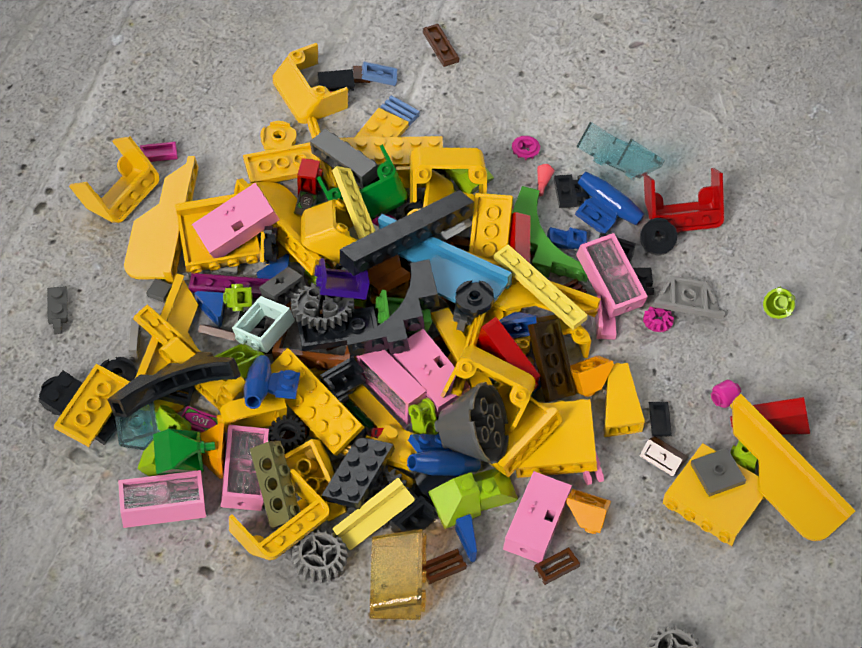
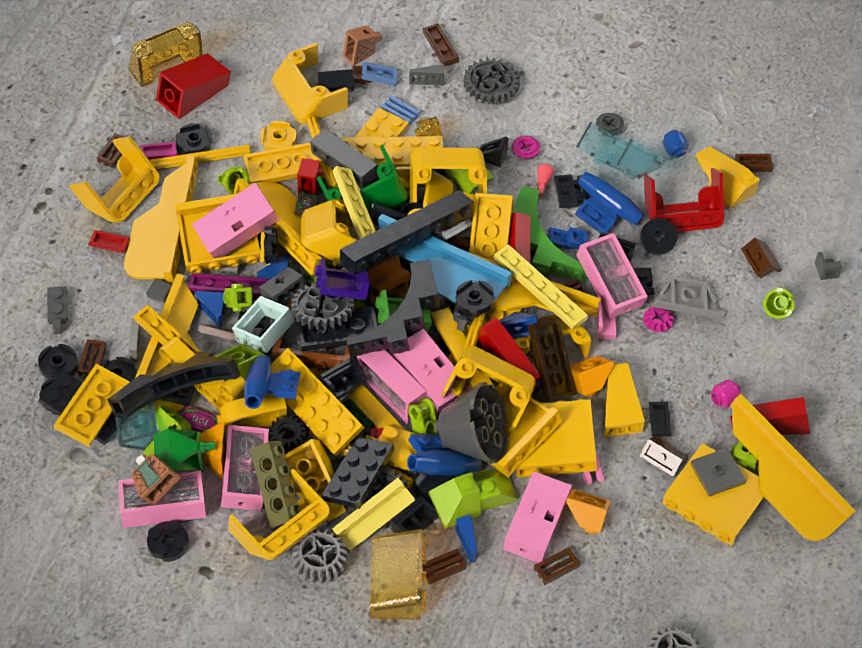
(61, 352): none -> black plate
(81, 370): none -> reddish brown tile
(109, 241): none -> red tile
(115, 154): none -> reddish brown tile
(153, 478): none -> nougat torso
(163, 530): none -> black plate
(177, 41): none -> clear yellow windscreen
(191, 84): none -> red slope
(193, 130): none -> black plate
(205, 156): none -> yellow axle
(229, 178): none -> lime helmet
(360, 44): none -> nougat torso
(375, 211): none -> black panel
(428, 127): none -> clear yellow brick
(430, 75): none -> dark grey slope
(491, 87): none -> dark grey gear
(495, 151): none -> black slope
(606, 119): none -> dark grey gear
(675, 143): none -> blue head
(738, 180): none -> yellow wedge
(755, 162): none -> reddish brown tile
(760, 257): none -> reddish brown panel
(827, 267): none -> dark grey panel

